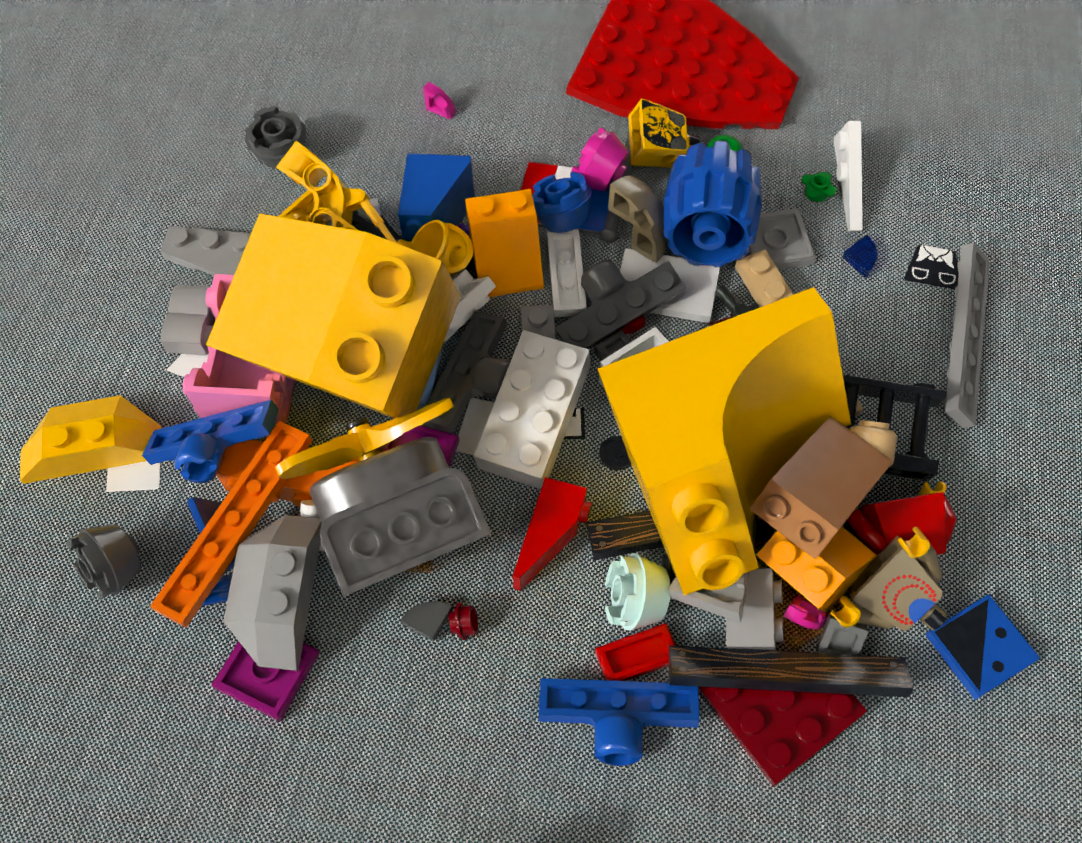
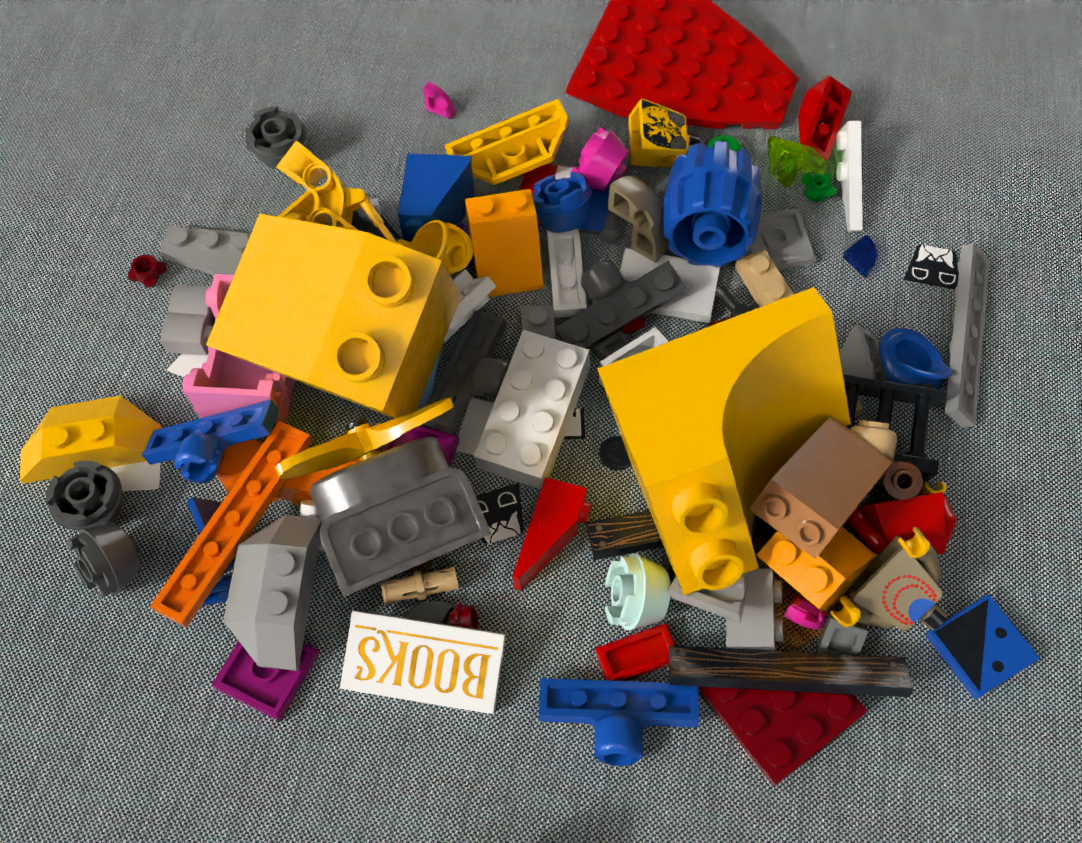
(85, 496): none -> dark grey cone
(146, 270): none -> dark red plate
(419, 585): none -> tan pin
(423, 661): none -> white tile
(502, 513): none -> black sticker
(514, 144): none -> yellow wedge
(789, 158): none -> clear neon green slope
(822, 115): none -> red slope
(861, 355): none -> light grey slope
(911, 358): none -> blue piece
(912, 483): none -> reddish brown brick

